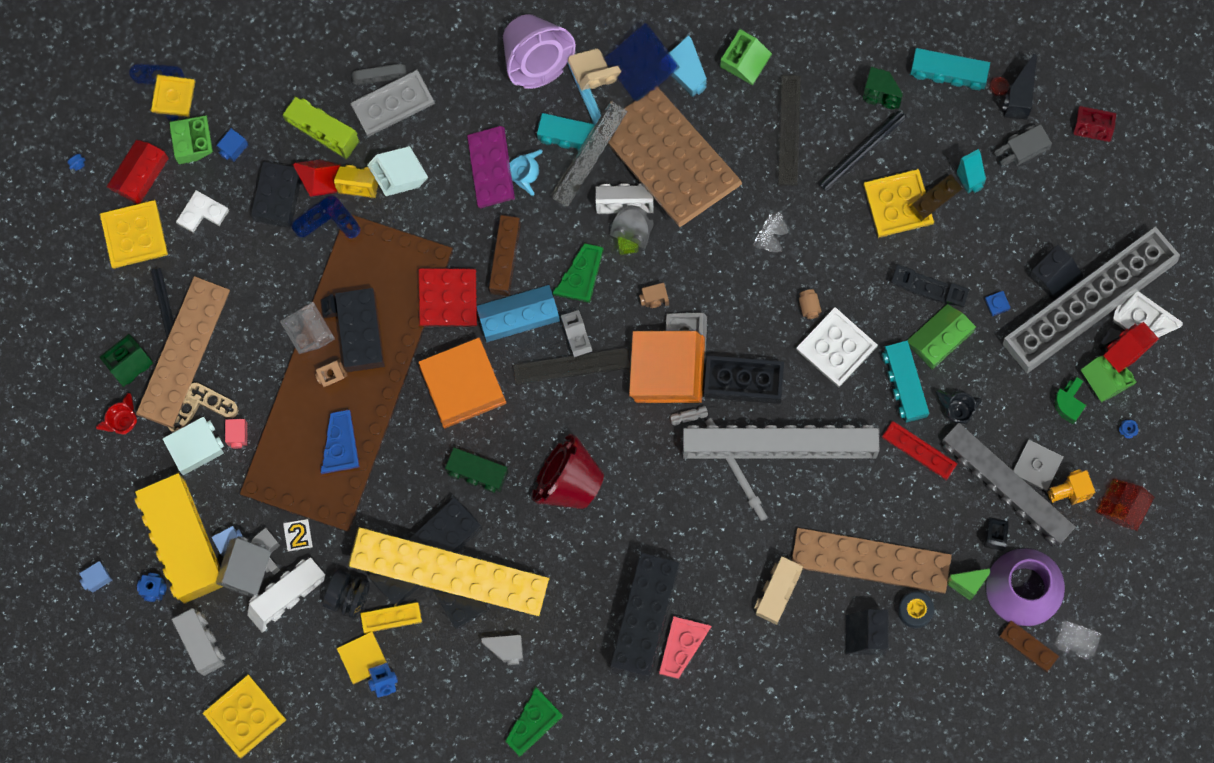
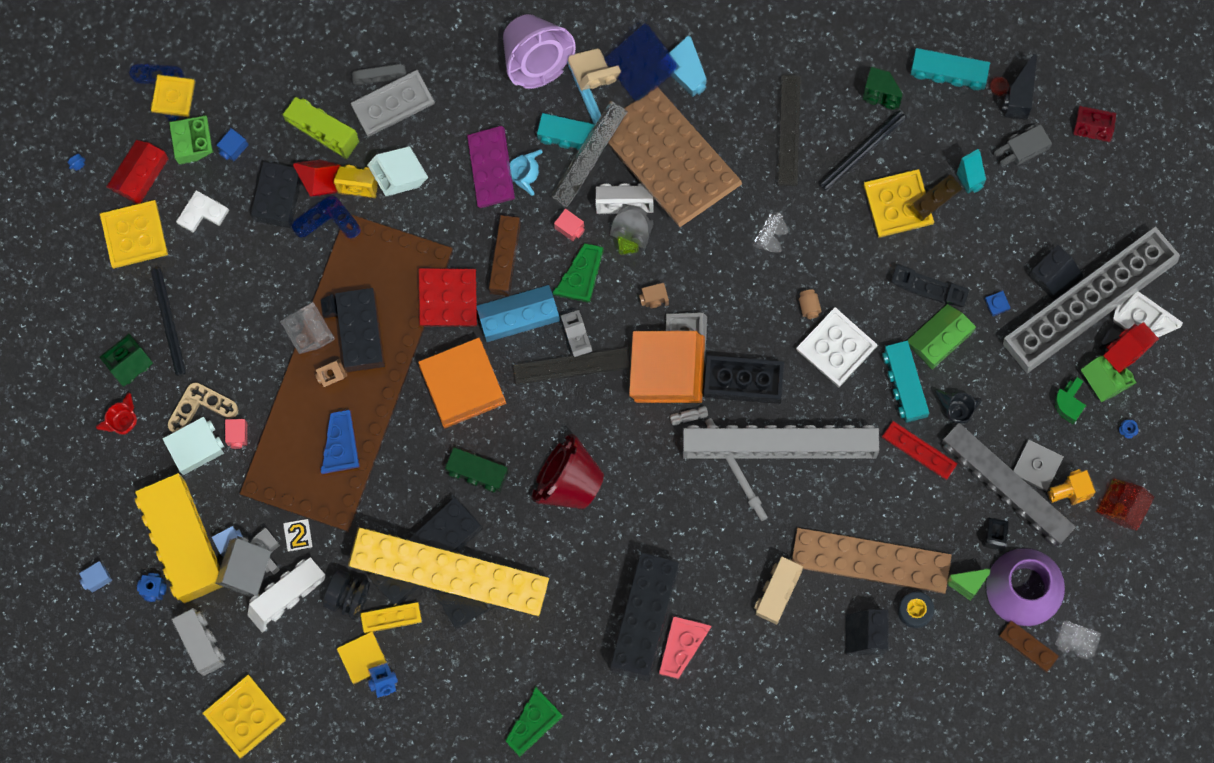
(183, 352): medium nougat plate -> none
(506, 648): light grey slope -> none
(569, 225): none -> coral brick
(745, 57): bright green slope -> none

